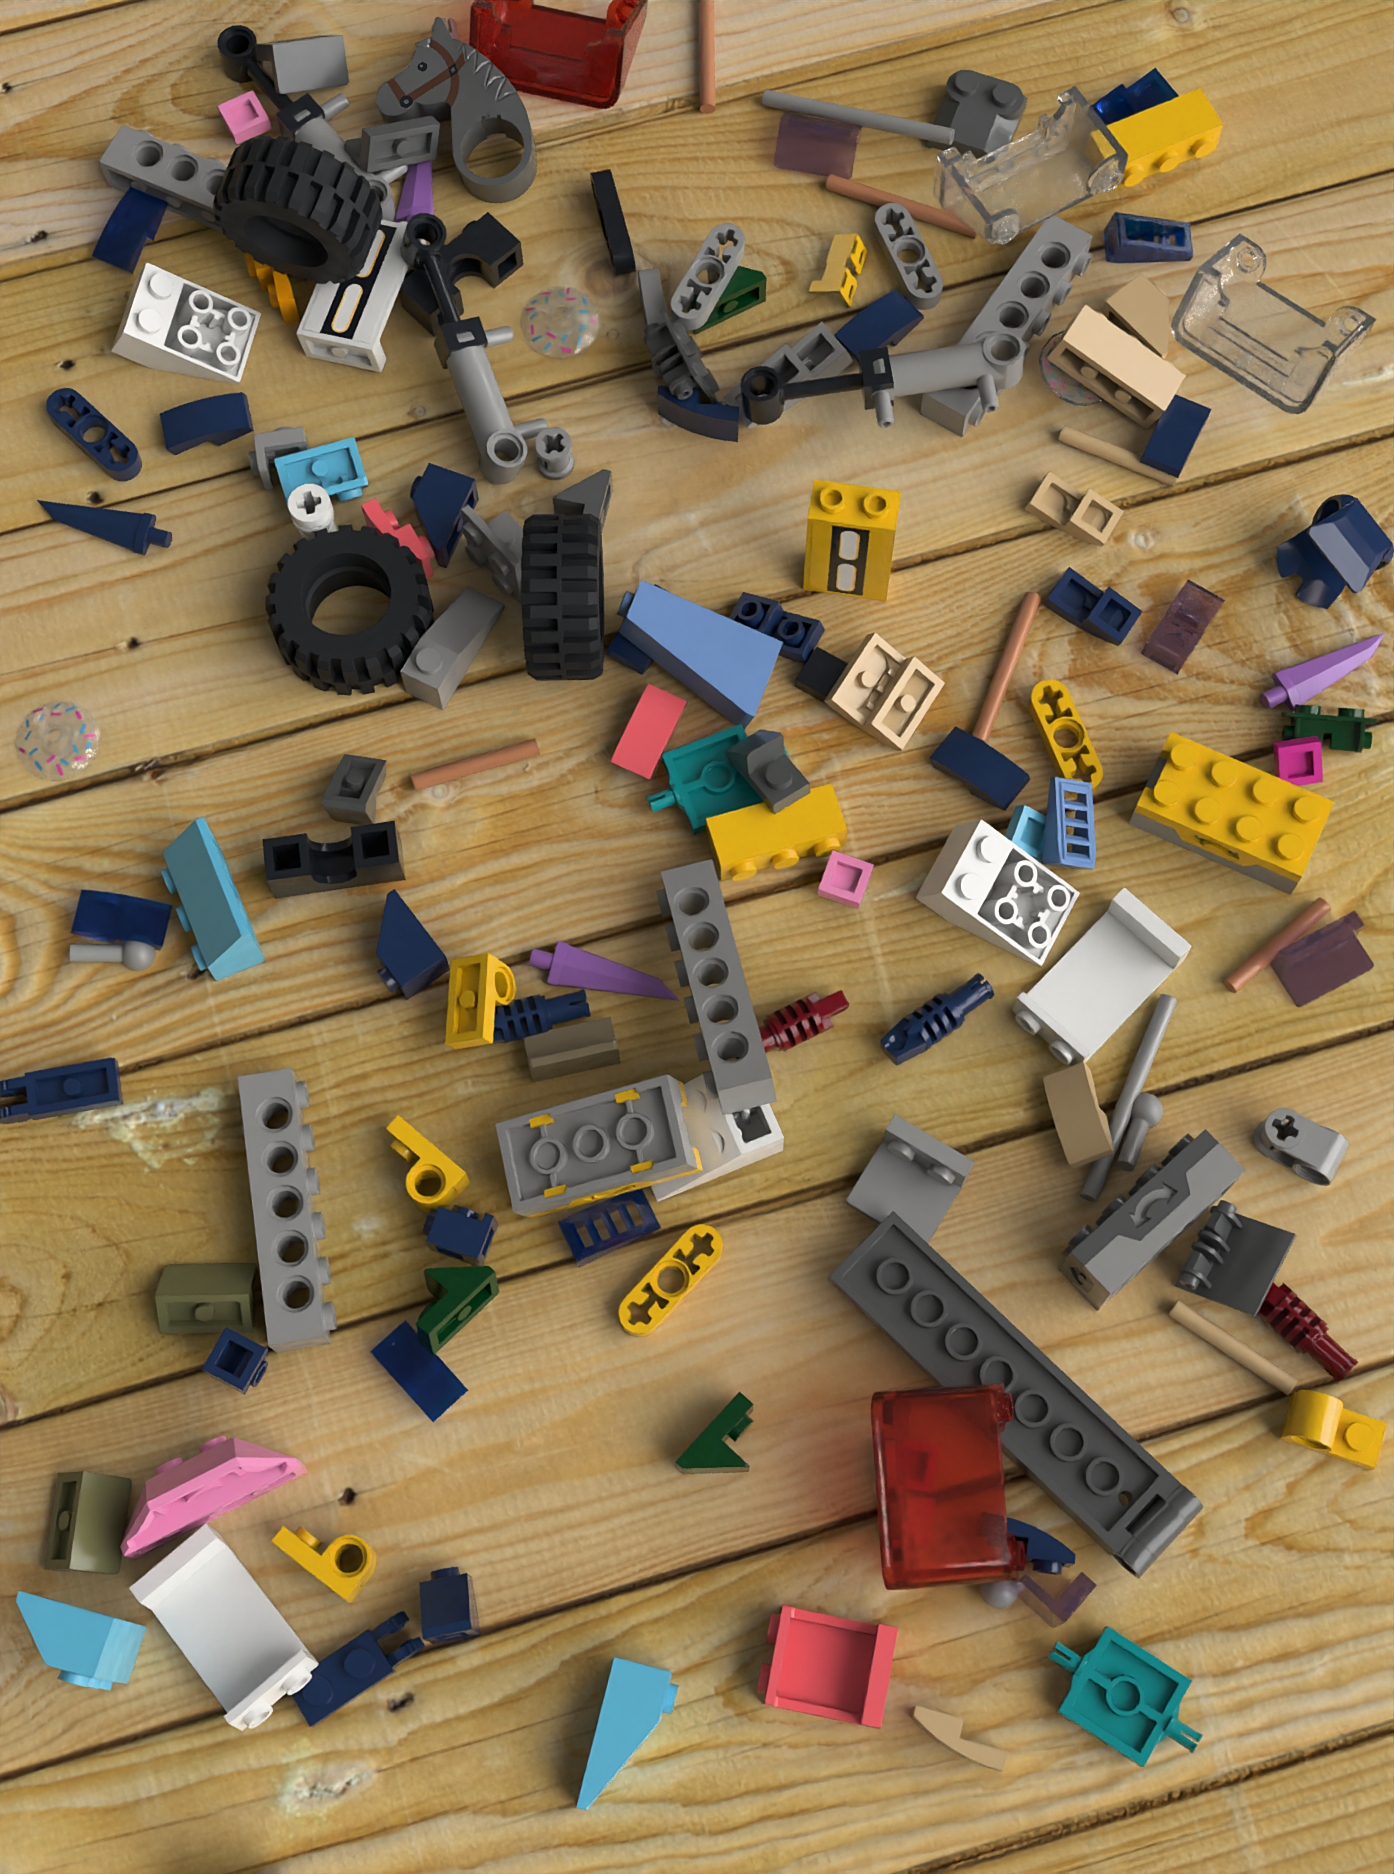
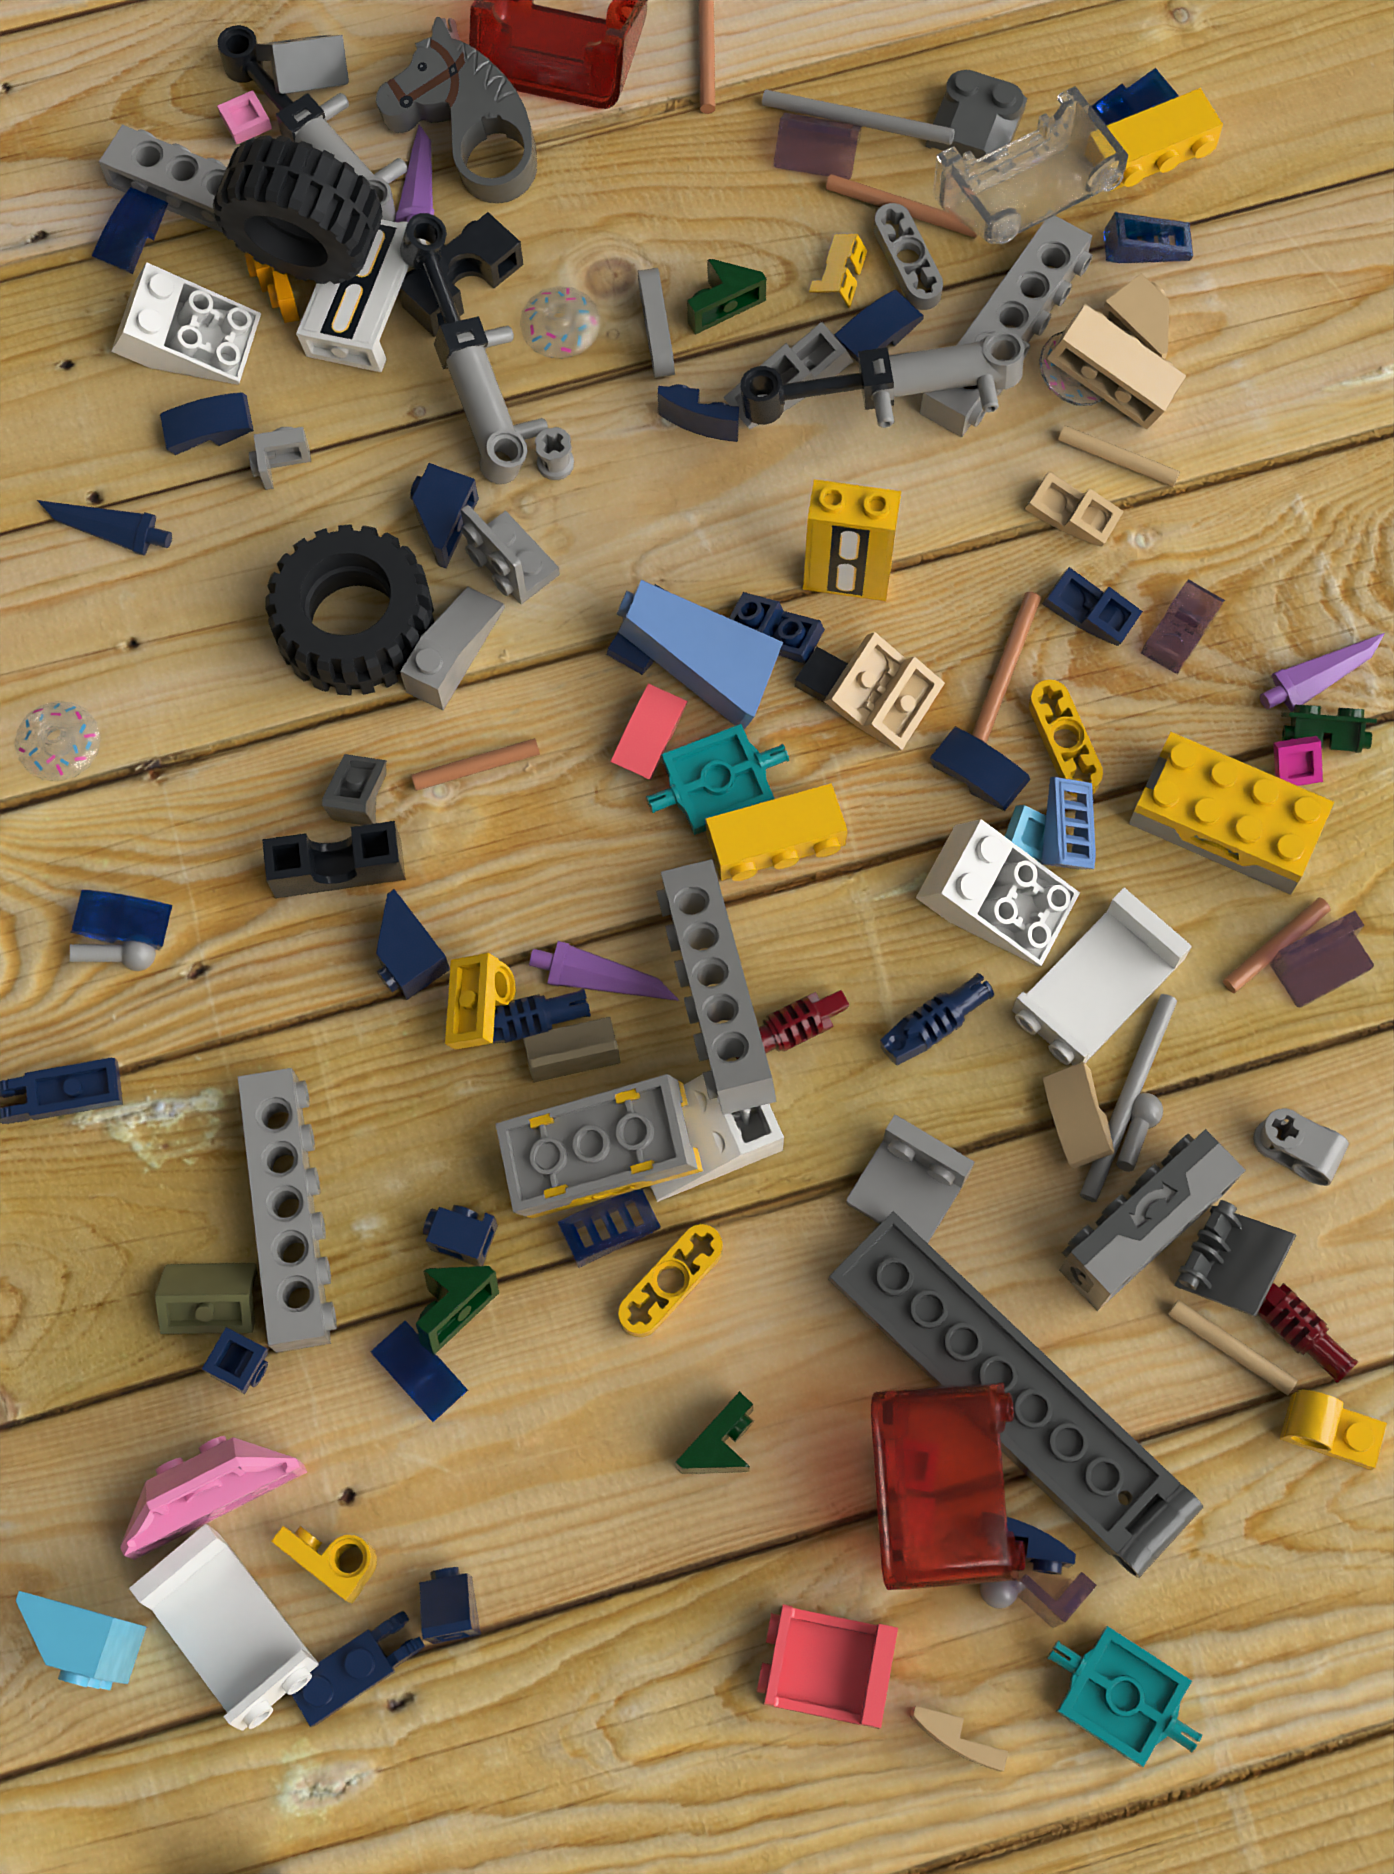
(88, 1523): olive panel -> none
(89, 418): dark blue beam -> none
(210, 903): medium azure slope -> none
(311, 510): white axle -> none
(331, 466): medium azure bracket -> none
(386, 523): coral slope -> none
(395, 144): dark grey panel -> none
(430, 1164): yellow plate -> none
(563, 596): black tyre -> none
(587, 497): dark grey slope -> none
(612, 222): black beam -> none
(628, 1716): medium azure slope -> none
(679, 359): dark grey hinge -> none
(708, 259): light grey beam -> none
(768, 769): dark grey slope -> none
(845, 879): bright pink plate -> none
(1175, 436): dark blue slope -> none
(1262, 334): clear windscreen -> none
(1335, 551): dark blue piece -> none

